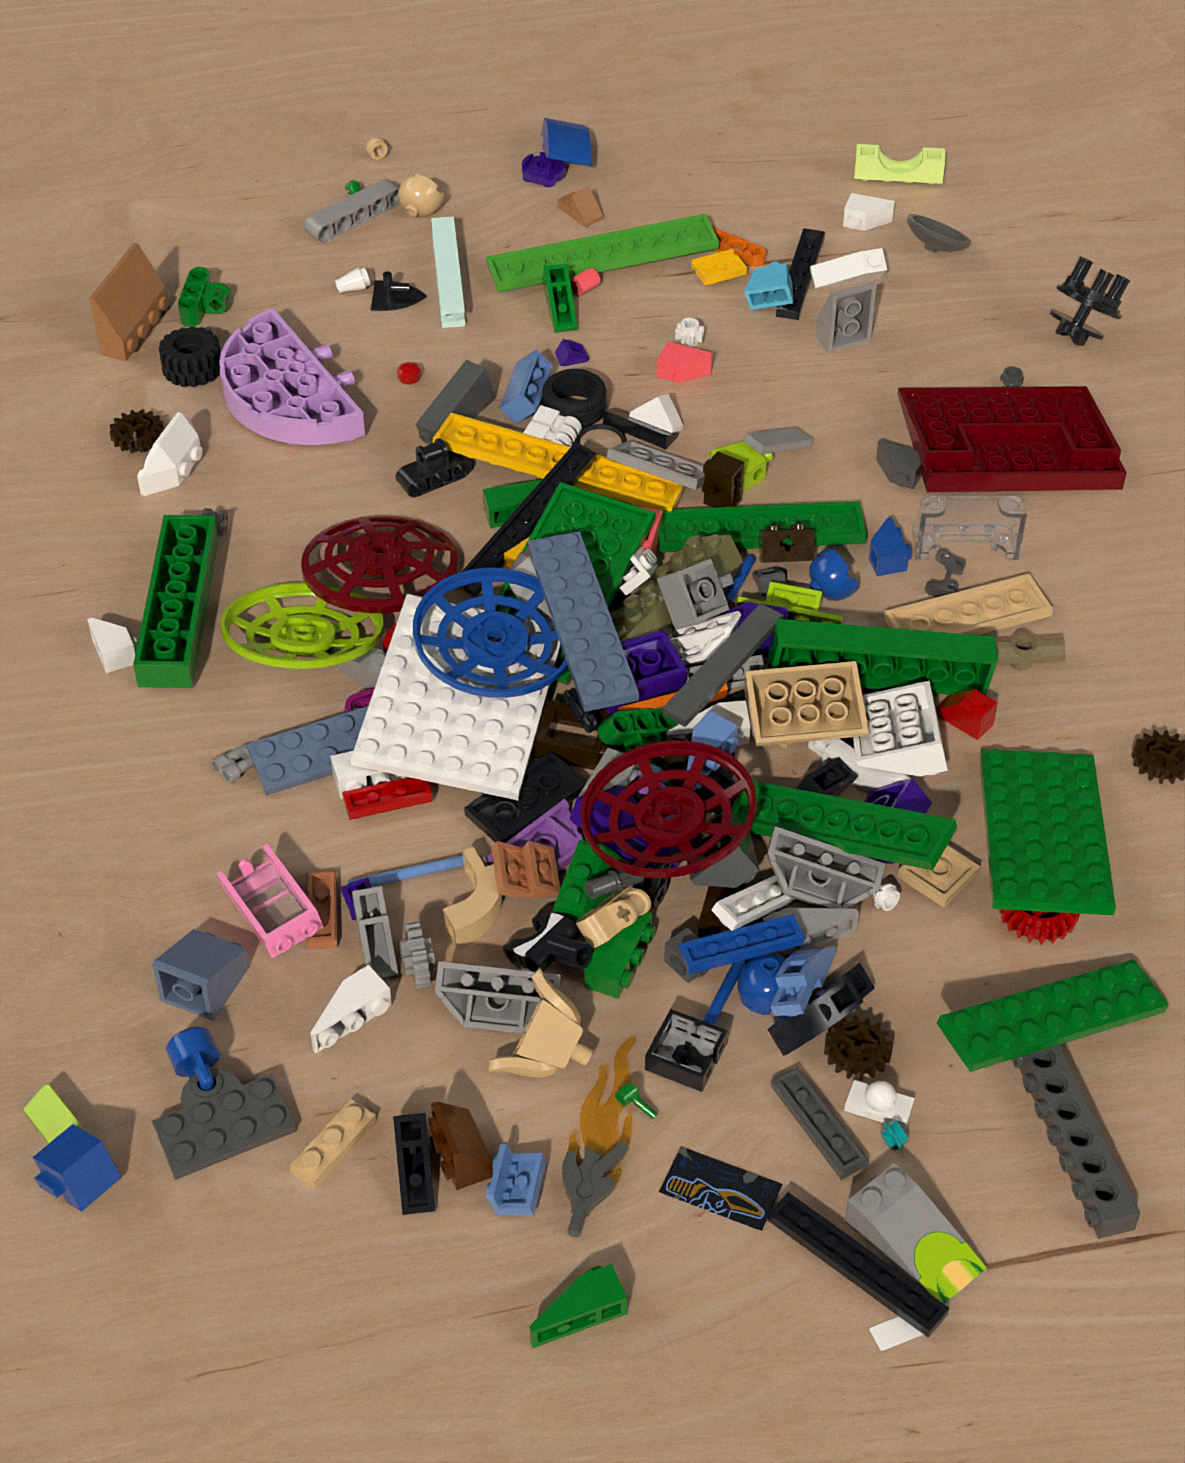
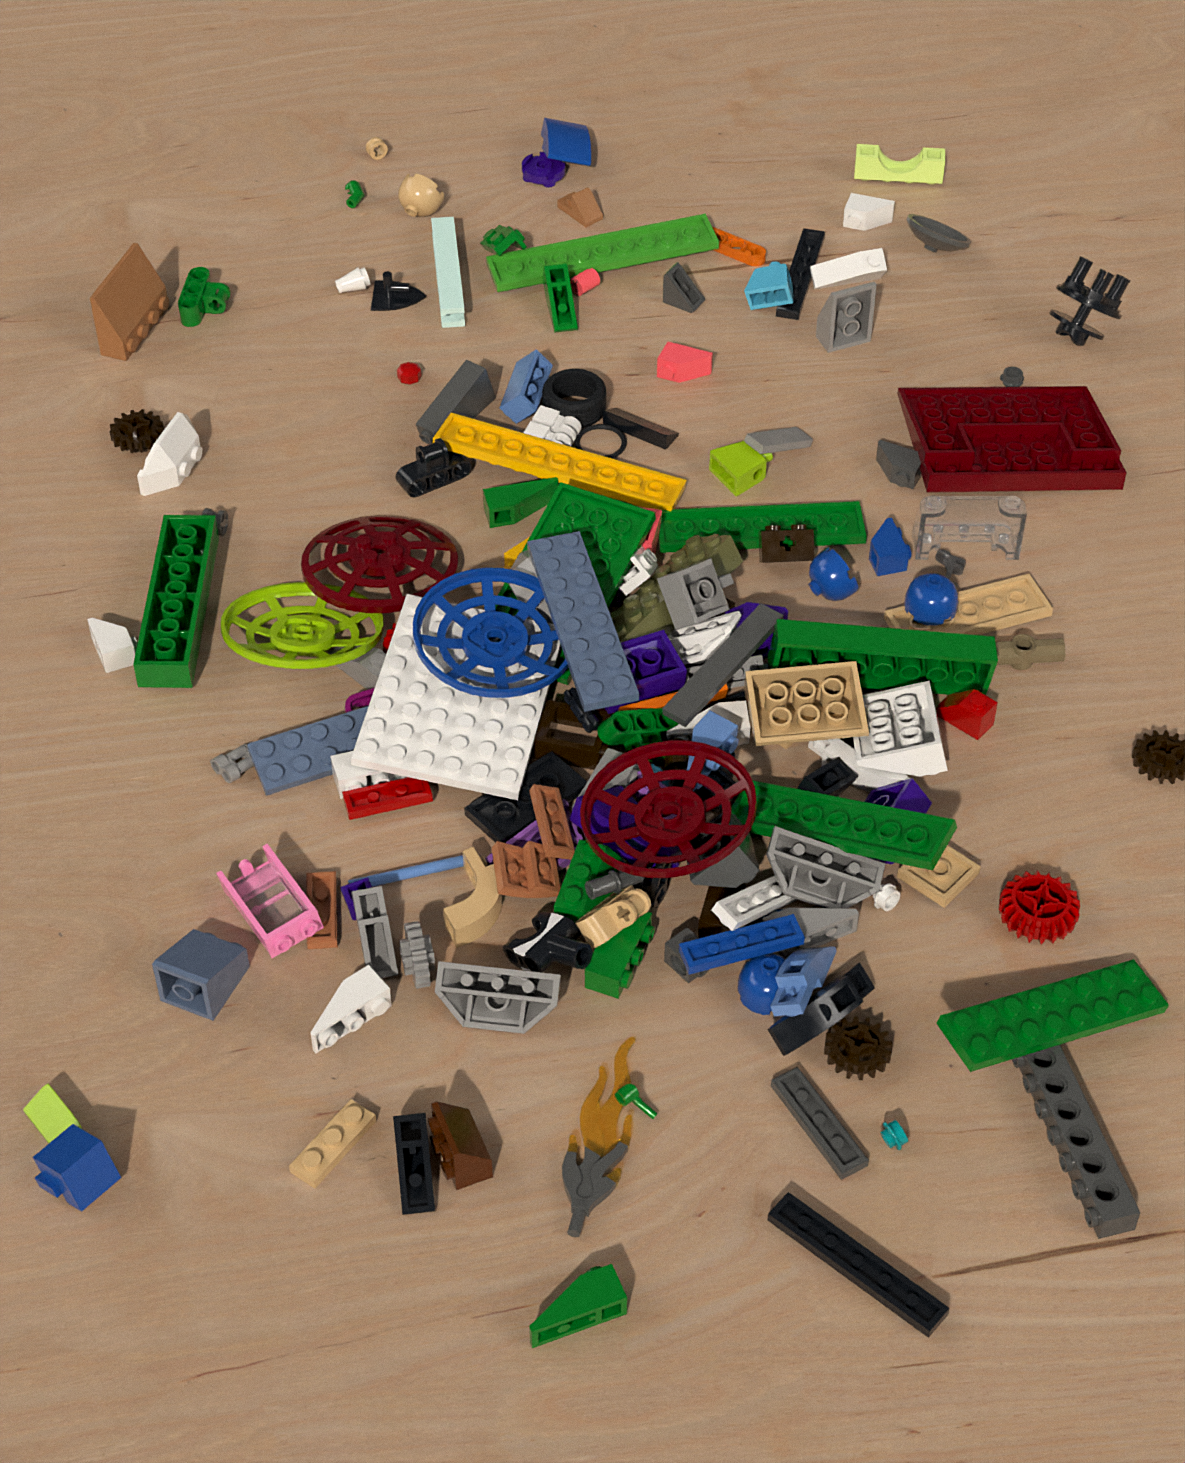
(190, 356): black tyre -> none
(217, 1111): dark grey plate -> none
(283, 388): lavender brick -> none
(353, 211): light grey beam -> none
(500, 238): none -> green bracket
(515, 1182): medium blue bracket -> none
(526, 516): black tile -> none
(548, 1038): tan torso -> none
(552, 822): none -> nougat tile
(570, 353): dark purple slope -> none
(658, 463): light grey tile -> none
(659, 413): white slope -> none
(674, 1043): black piece -> none
(680, 290): none -> dark grey slope
(689, 332): white gear -> none
(718, 267): yellow plate -> none
(720, 1188): black sticker -> none
(723, 481): dark brown brick -> none
(724, 992): blue bar -> none
(740, 577): blue piece -> none
(765, 576): dark grey slope -> none
(800, 602): lime bracket -> none
(879, 1102): white tile -> none
(893, 1333): white sticker -> none
(913, 1235): light grey slope -> none
(931, 599): none -> blue cylinder
(1045, 833): green plate -> none

